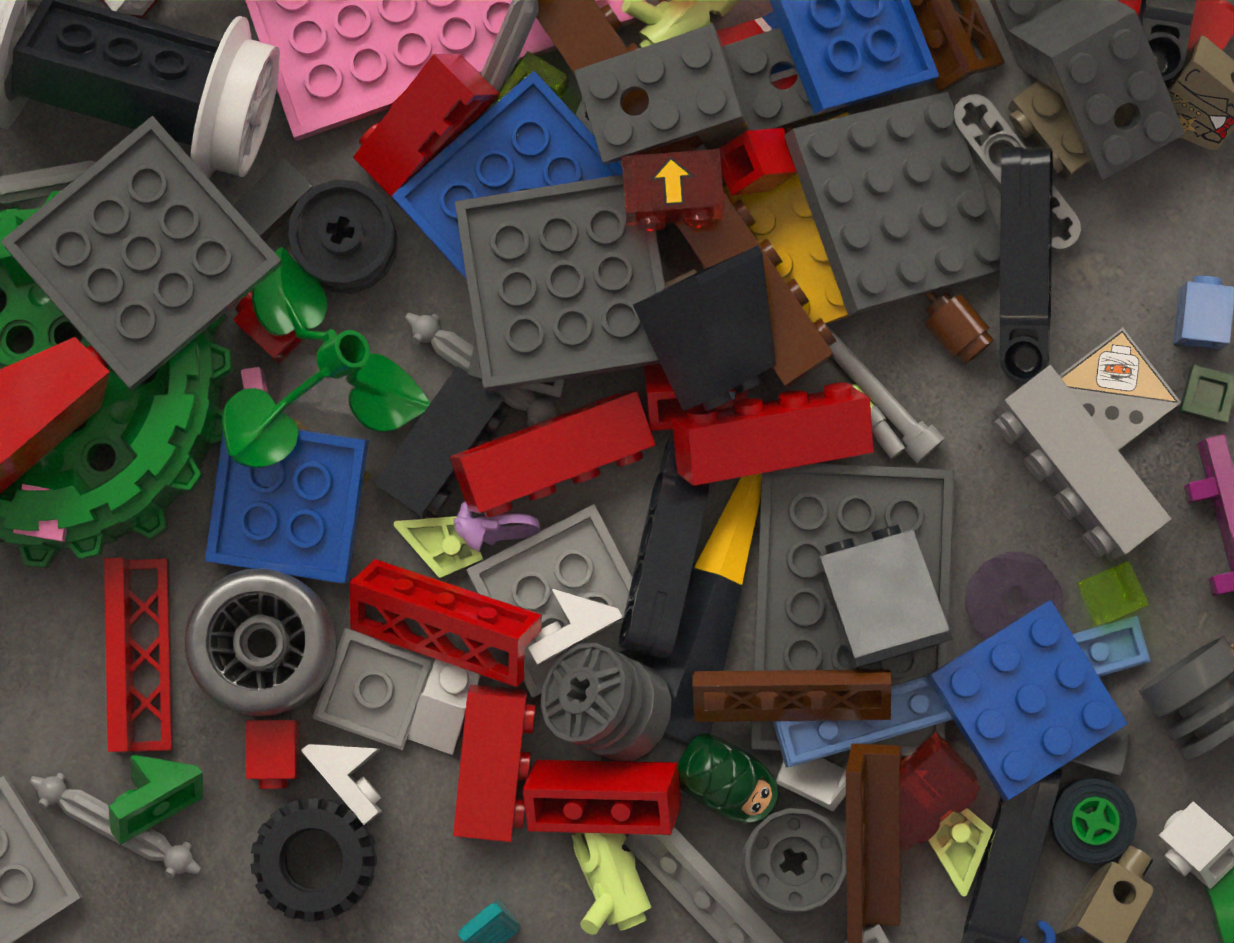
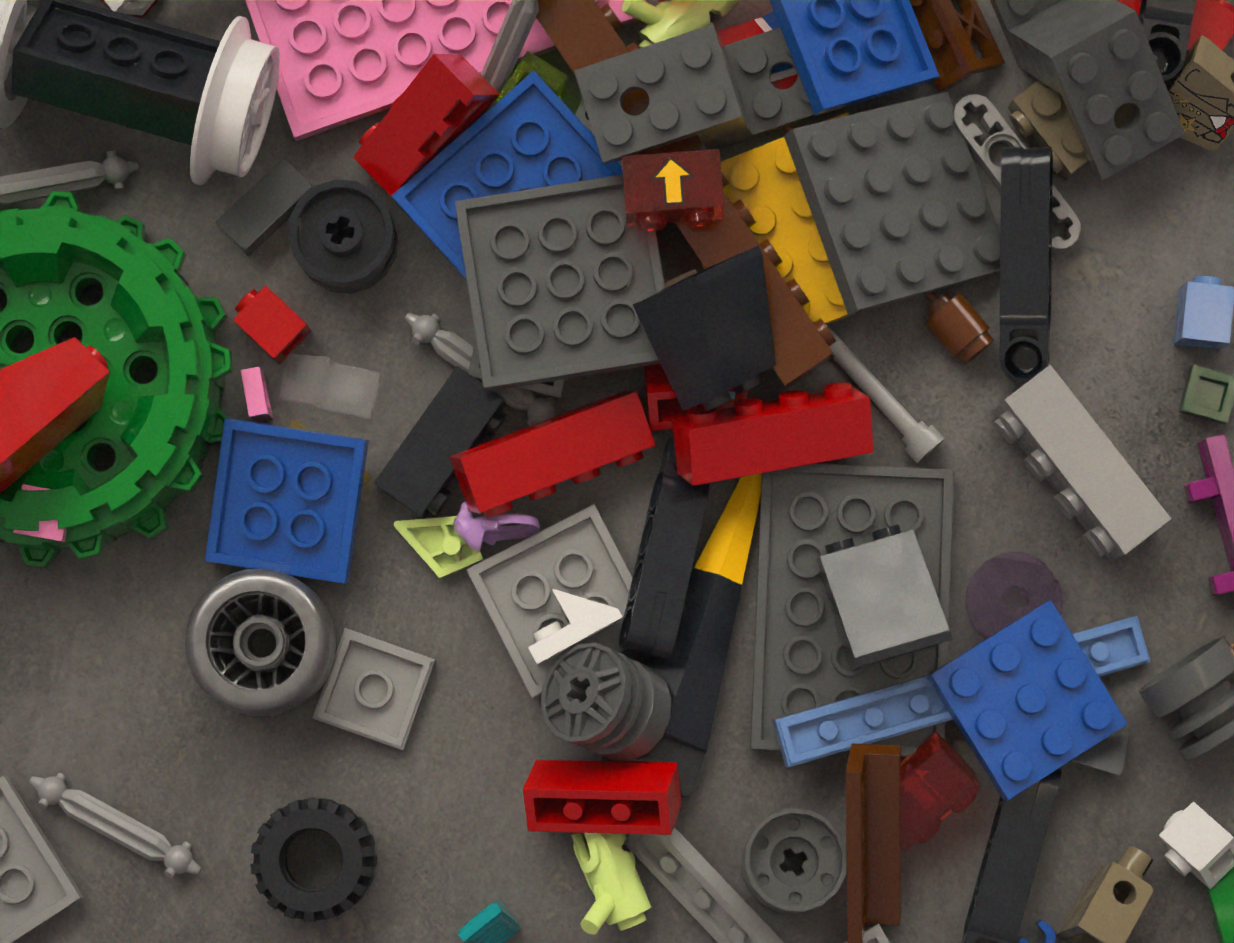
(120, 654): red fence -> none
(141, 253): dark grey plate -> none
(161, 792): green slope -> none
(273, 752): red brick -> none
(337, 766): white slope -> none
(381, 394): green plant -> none
(440, 610): red fence -> none
(442, 707): white slope -> none
(493, 763): red brick -> none
(728, 780): dark green piece -> none
(756, 161): red brick -> none
(792, 695): reddish brown fence -> none
(816, 781): white bracket -> none
(882, 431): light grey piece -> none
(961, 846): yellowish green piece -> none
(1109, 826): black wheel -> none
(1112, 593): clear neon green panel -> none
(1120, 388): tile -> none

